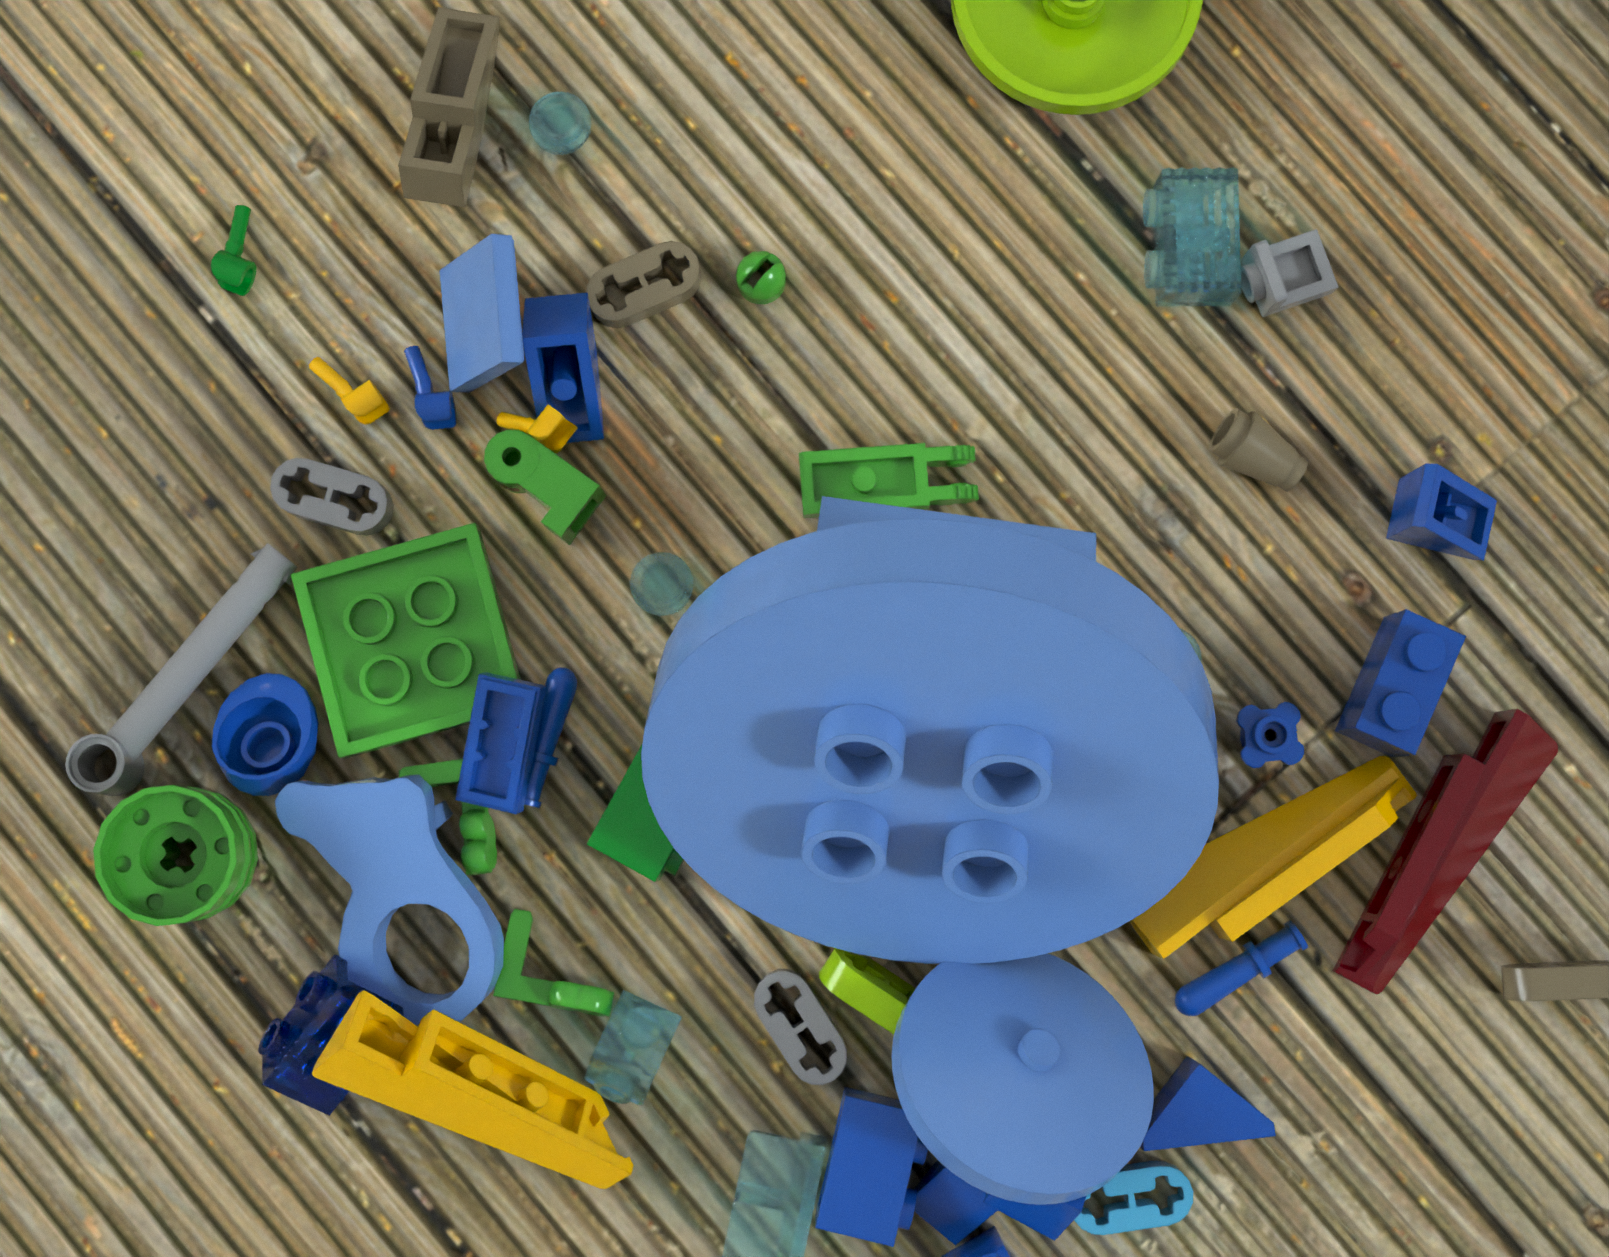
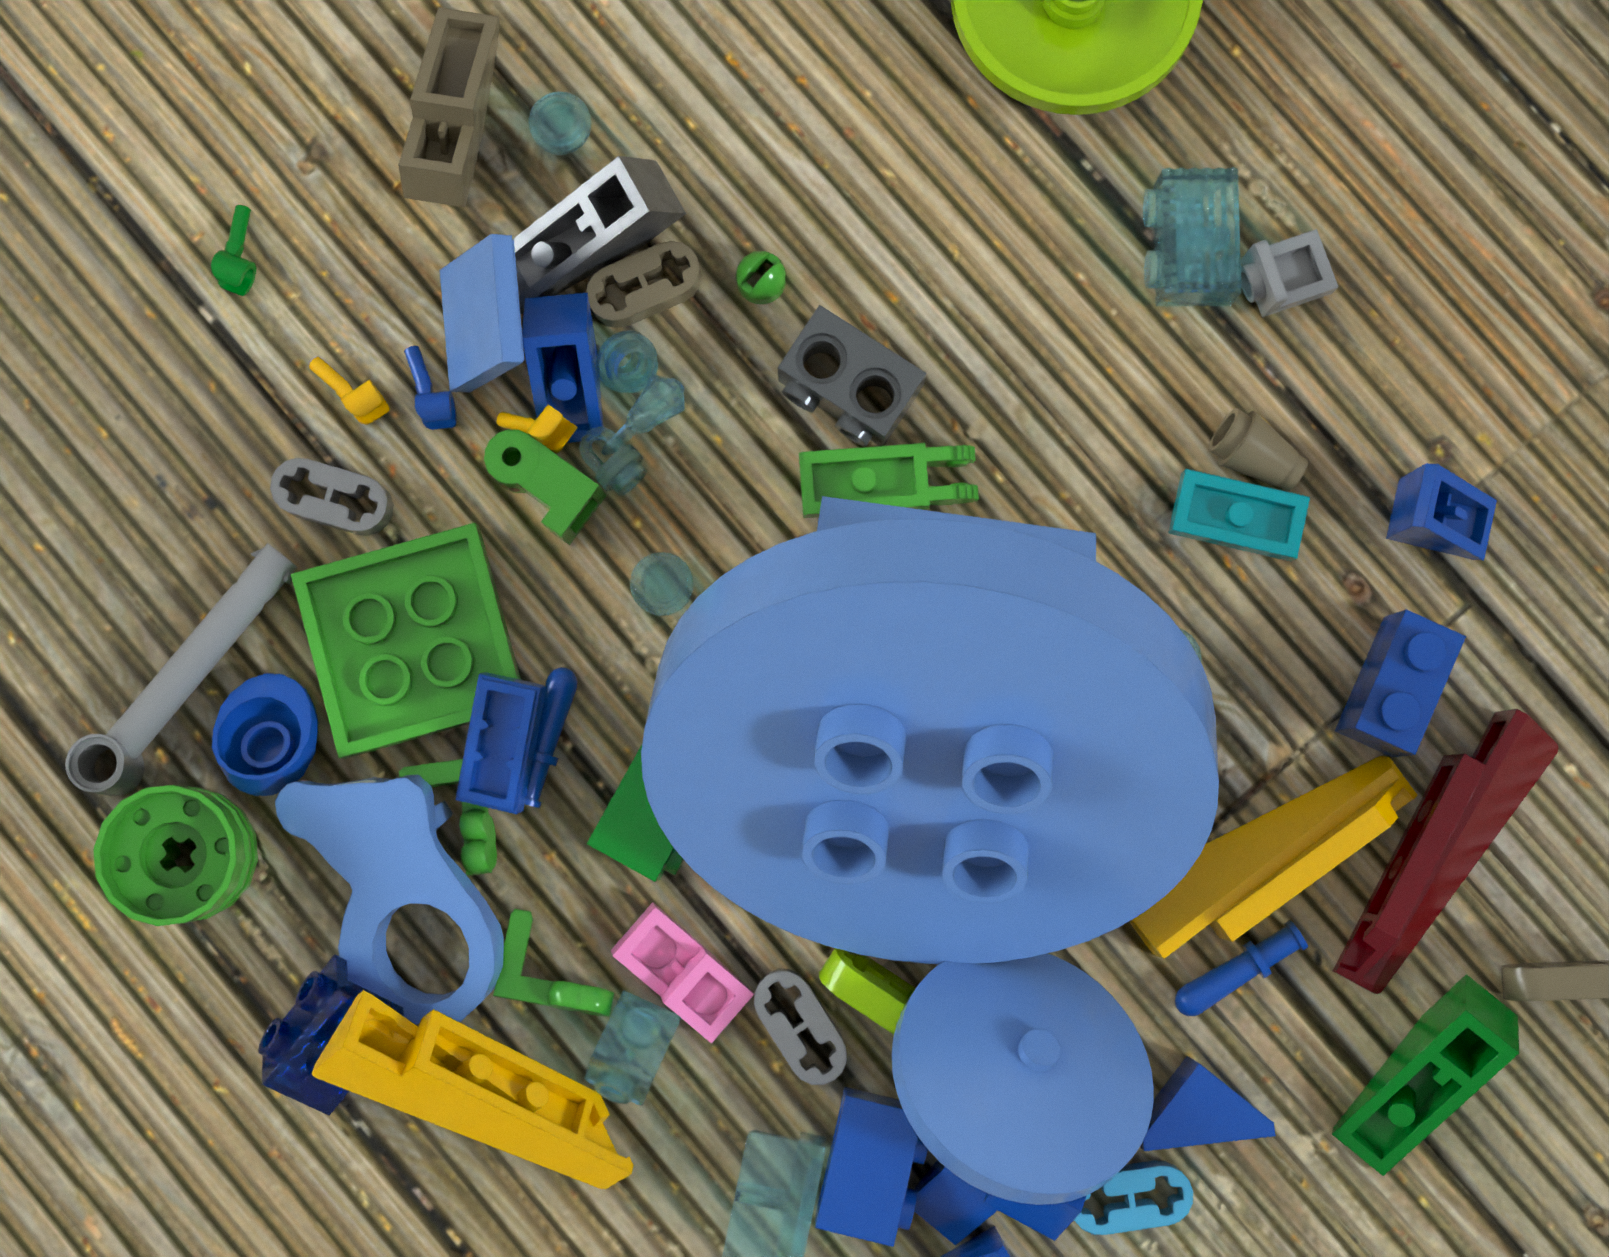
(595, 227): none -> flat silver slope
(623, 470): none -> clear light blue piece
(639, 369): none -> clear light blue plate
(682, 972): none -> bright pink slope
(861, 365): none -> dark grey brick
(1239, 515): none -> teal plate
(1257, 748): blue plate -> none
(1430, 1074): none -> green slope

